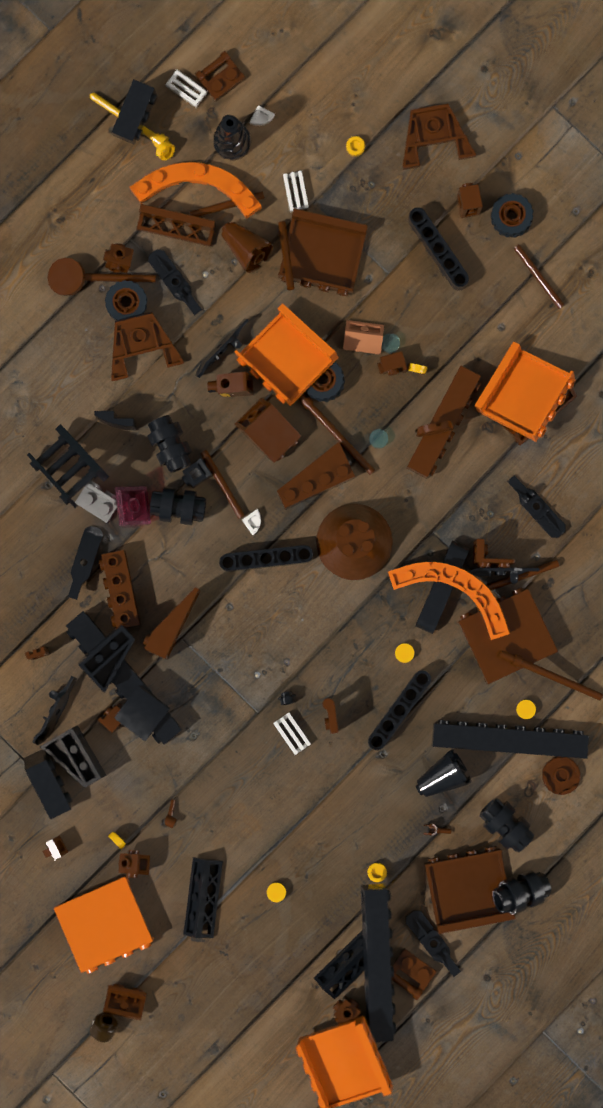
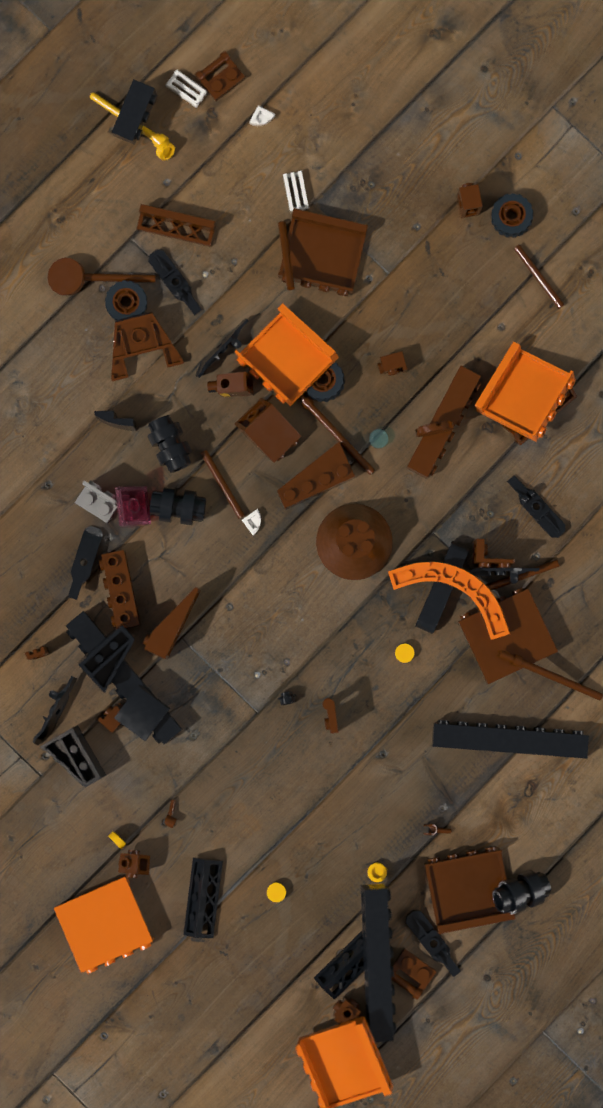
(47, 783): black wedge -> none
(56, 848): reddish brown tile -> none
(74, 450): black fence -> none
(103, 1027): dark brown head -> none
(118, 258): reddish brown brick -> none
(125, 1002): reddish brown bracket -> none
(196, 473): black window -> none
(201, 174): orange plate -> none
(221, 206): reddish brown bar -> none
(231, 138): black cone -> none
(246, 246): reddish brown cone -> none
(256, 556): black beam -> none
(301, 747): white tile -> none
(355, 146): yellow tile -> none
(363, 337): nougat panel -> none
(390, 343): clear light blue tile -> none
(407, 704): black beam -> none
(417, 368): yellow tile -> none
(432, 127): reddish brown wing -> none
(437, 239): black beam -> none
(443, 776): black cone -> none
(513, 831): black piece -> none
(526, 709): yellow tile -> none
(561, 775): reddish brown tile -> none

